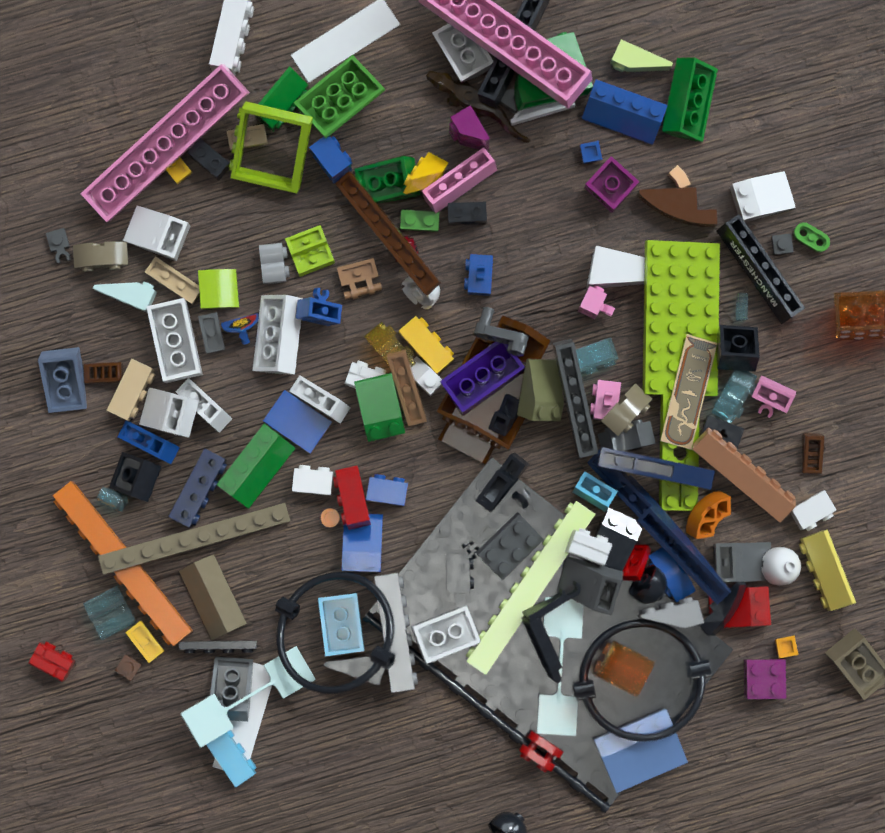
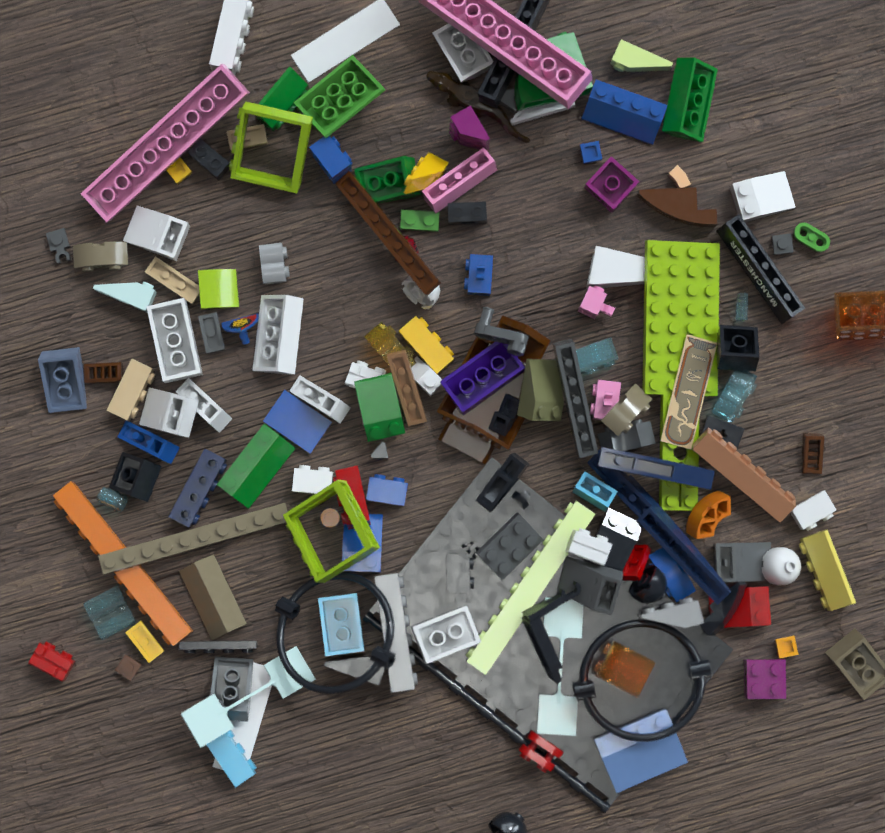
(310, 250): lime slope -> none
(318, 309): blue brick -> none
(356, 273): medium nougat plate -> none
(356, 517): none -> lime window
(380, 452): none -> slope
(773, 395): bright pink brick -> none

